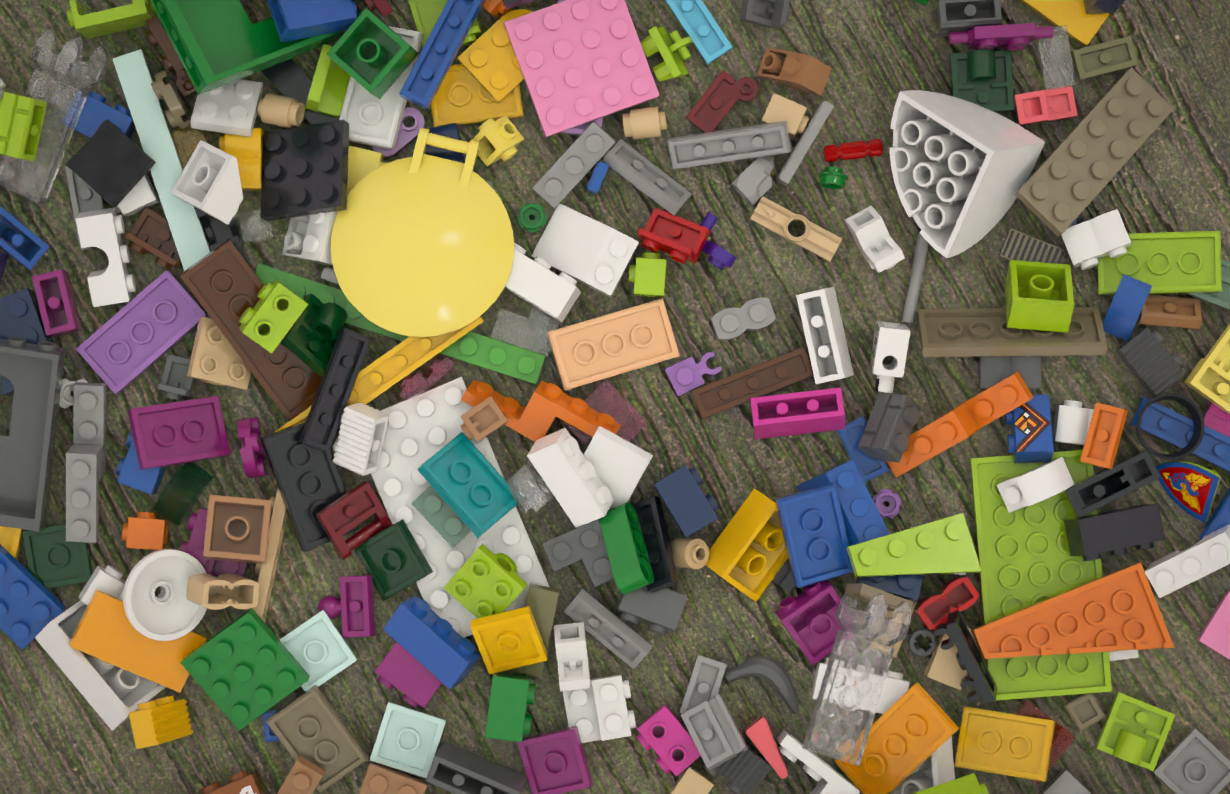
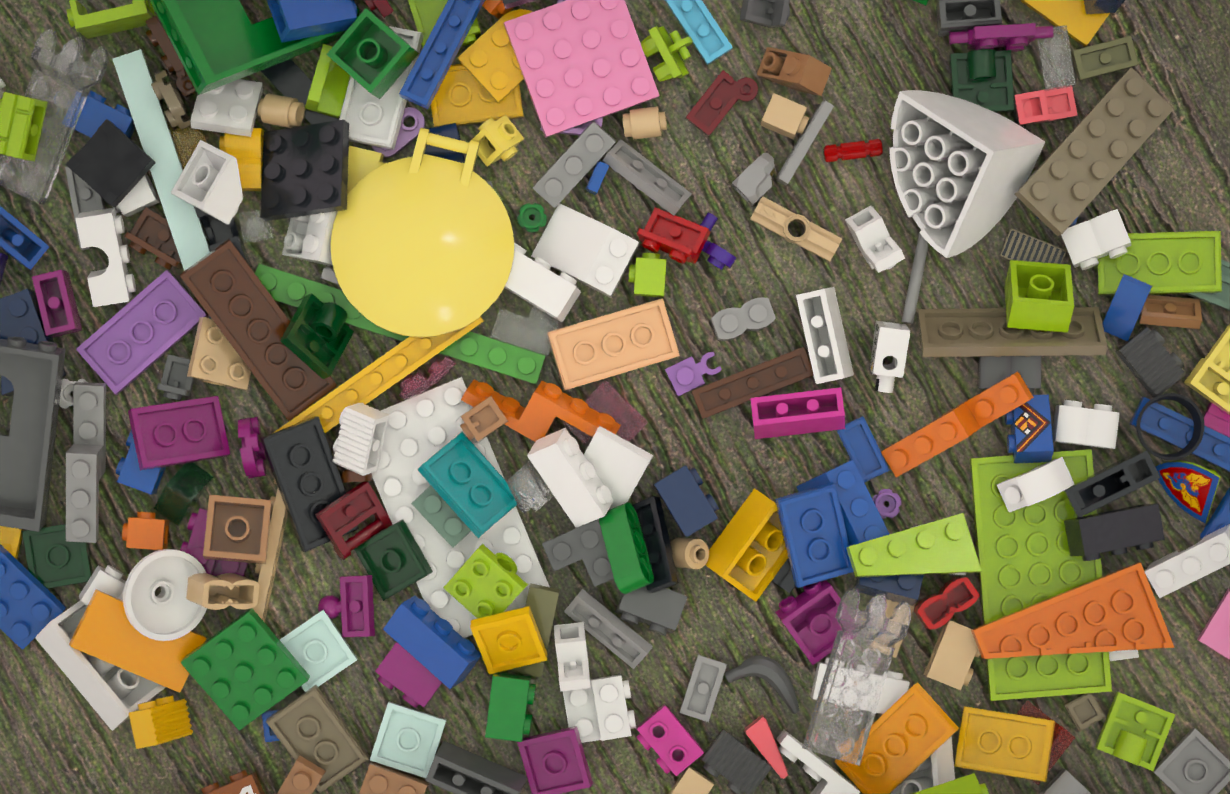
(272, 315): lime brick -> none
(334, 389): black tile -> none
(350, 476): none -> reddish brown tile
(714, 732): light grey plate -> none
(729, 145): light grey tile -> none
(832, 178): green plate -> none
(865, 593): dark tan tile -> none
(889, 427): dark grey brick -> none
(924, 633): dark grey bush -> none
(968, 658): black plate -> none
(1104, 436): orange plate -> none

